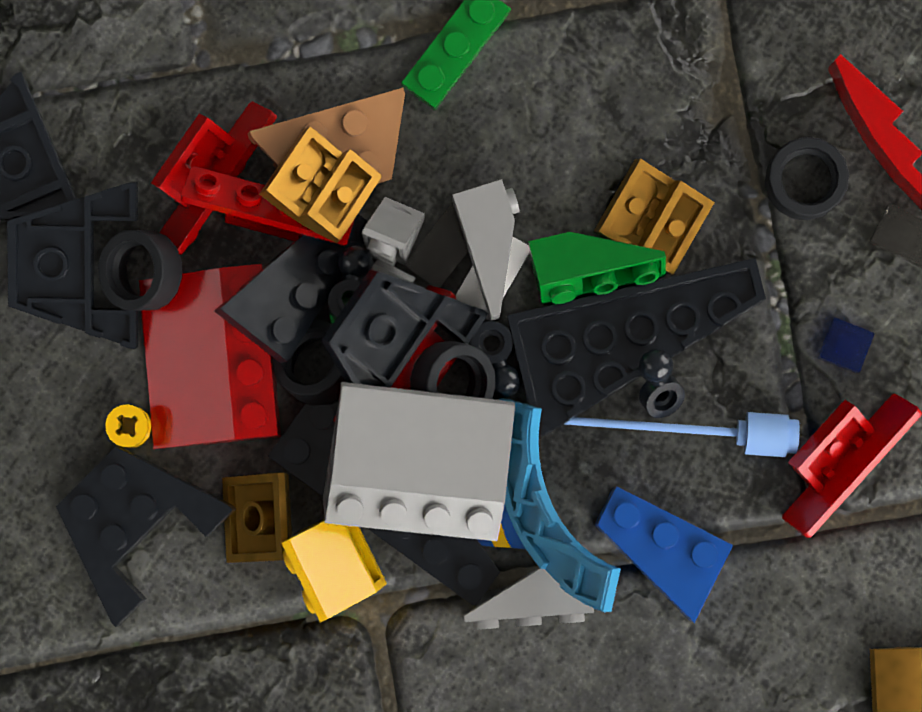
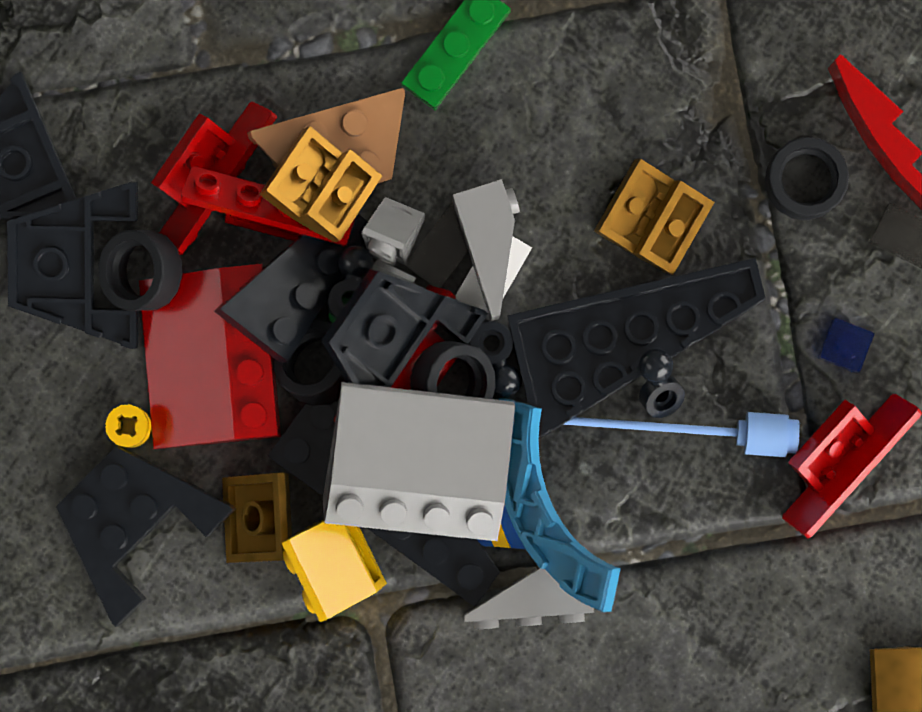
(584, 264): green slope -> none
(666, 549): blue wedge -> none

